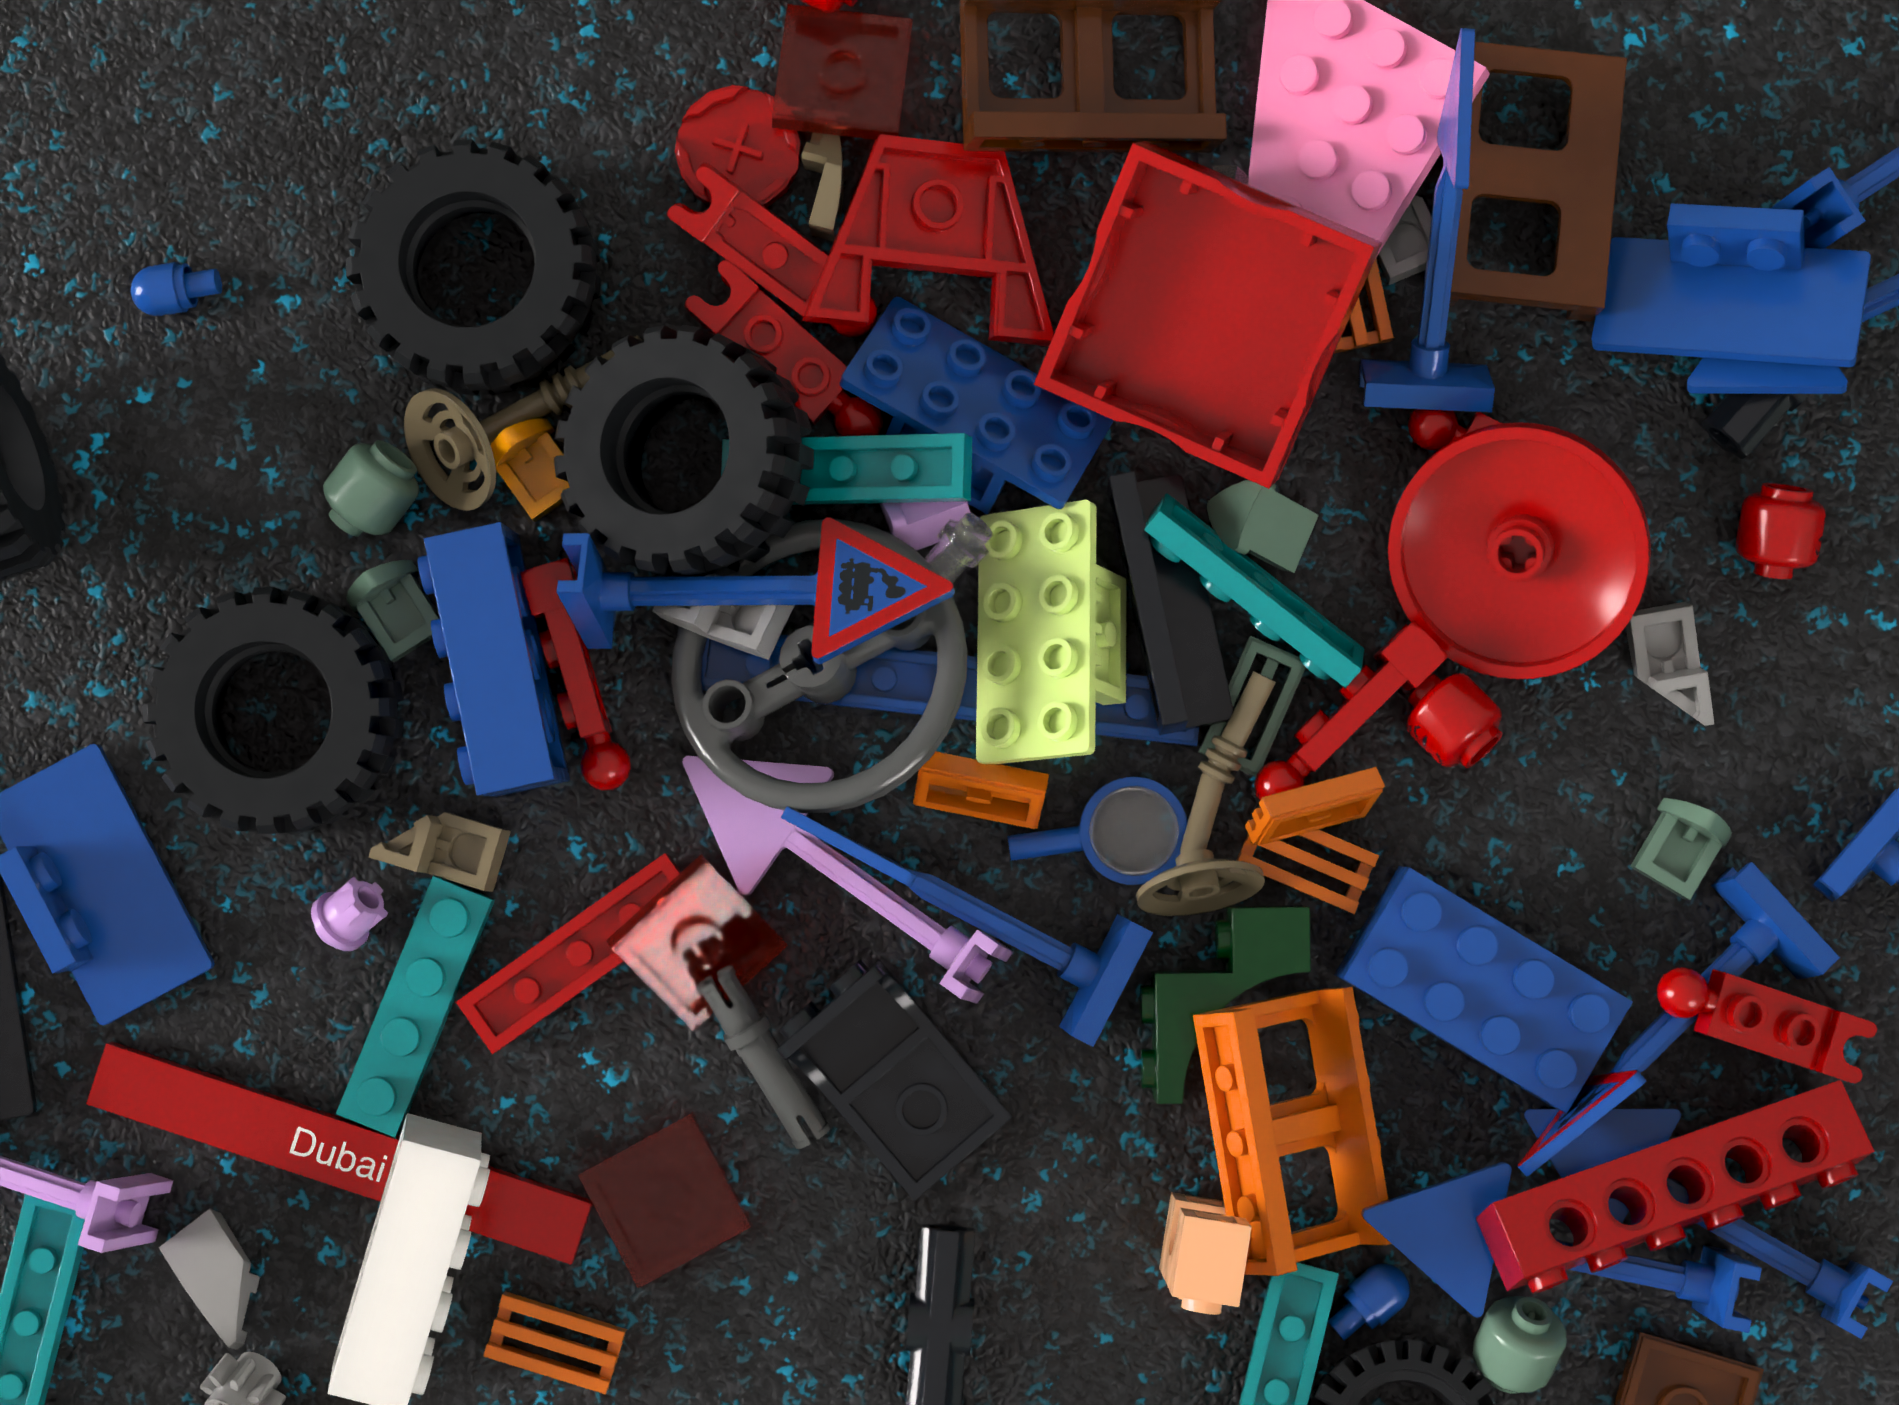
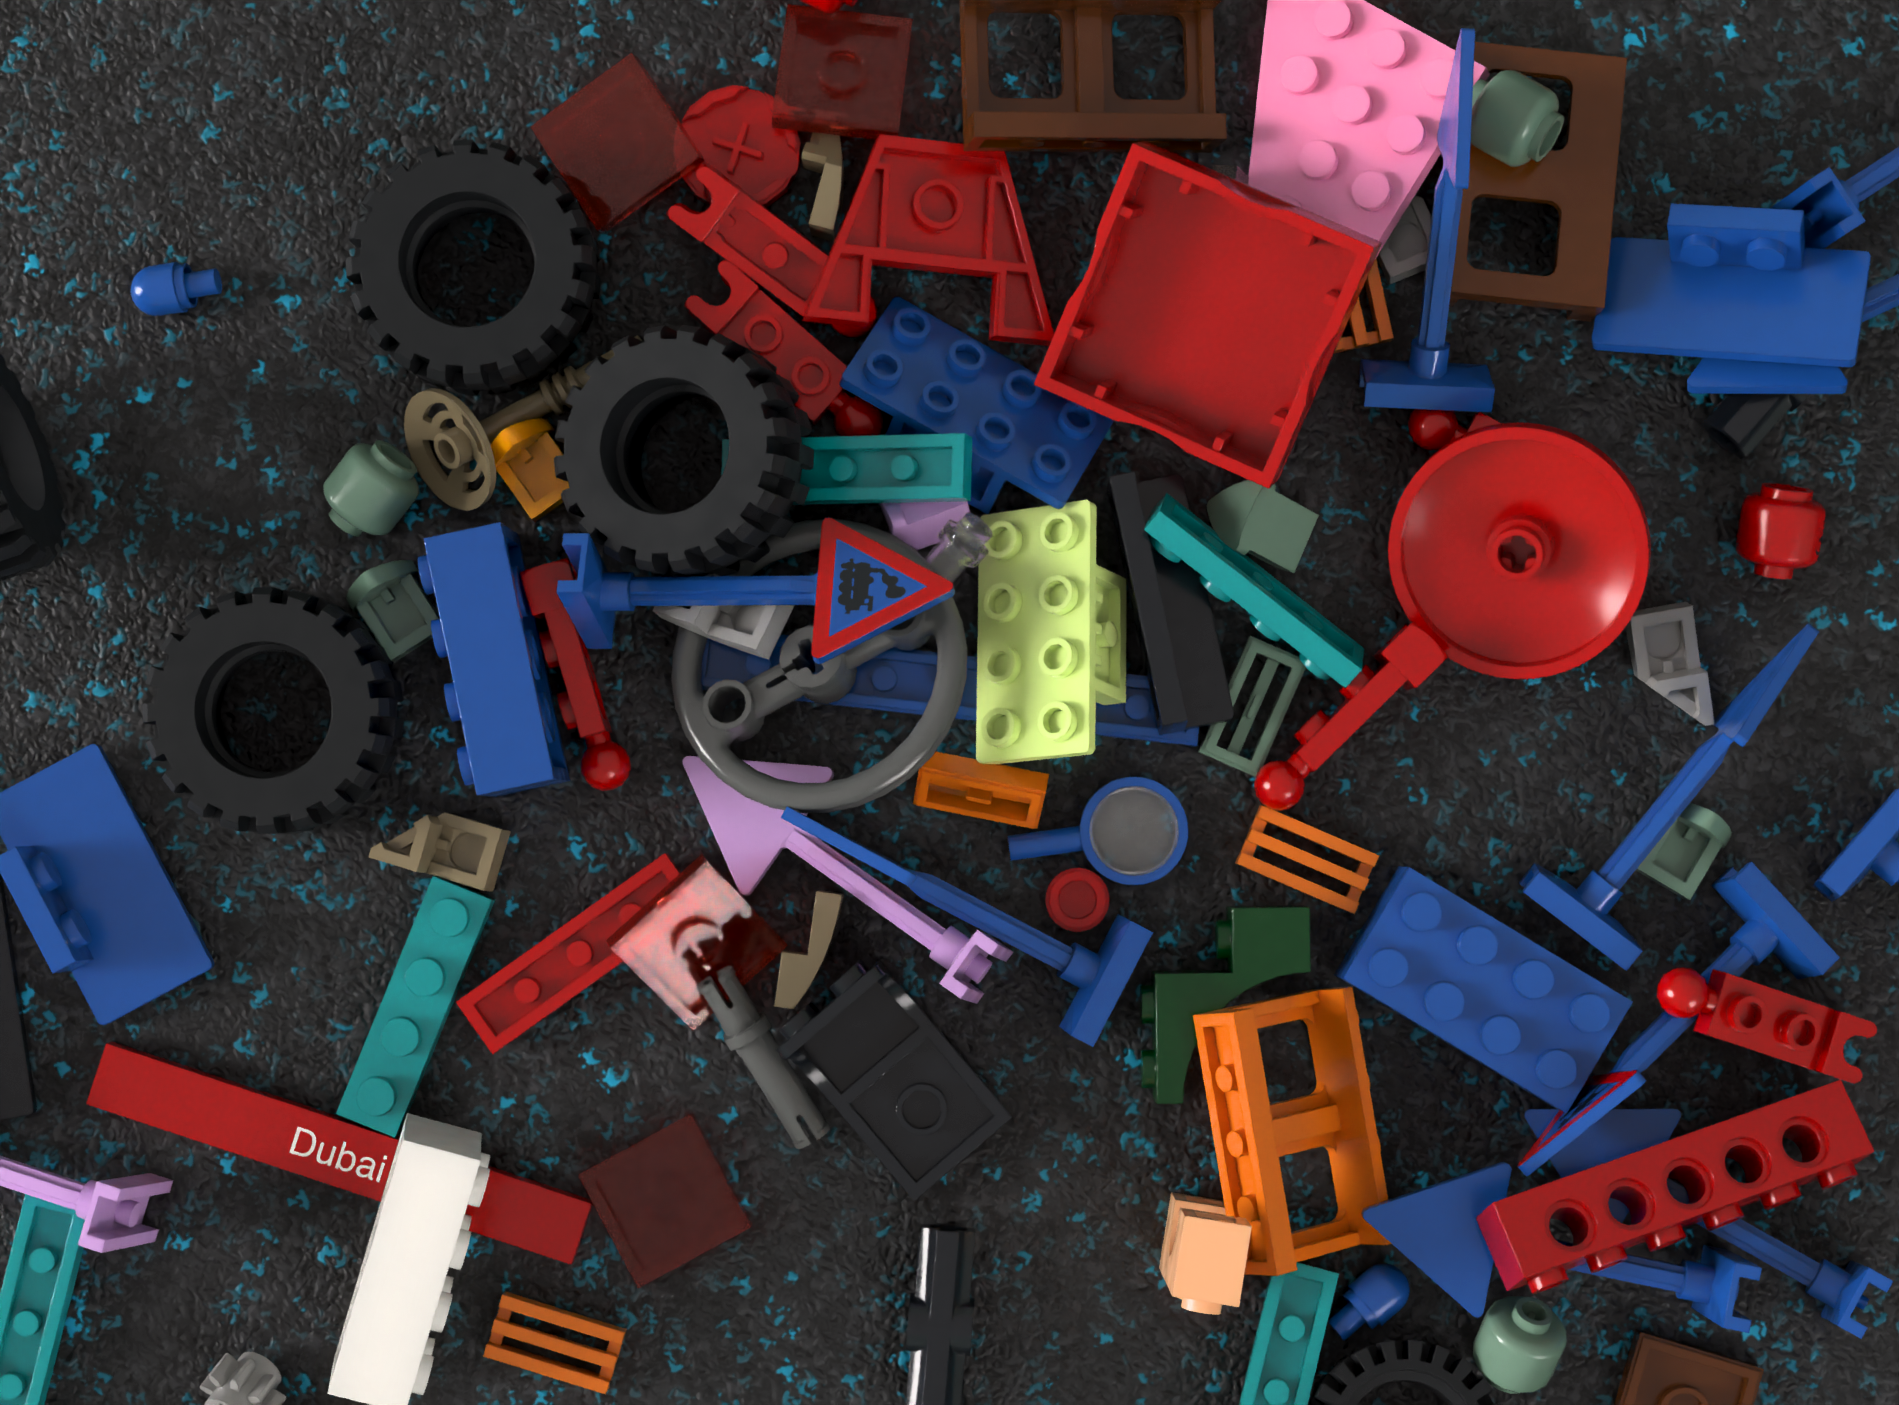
(214, 1273): light grey slope -> none
(348, 914): lavender hose -> none
(617, 143): none -> clear red tile
(800, 968): none -> dark tan slope
(1077, 899): none -> red tile
(1196, 871): dark tan dish -> none
(1314, 806): orange tile -> none
(1454, 720): red head -> none
(1514, 118): none -> sand green head
(1588, 906): none -> blue piece

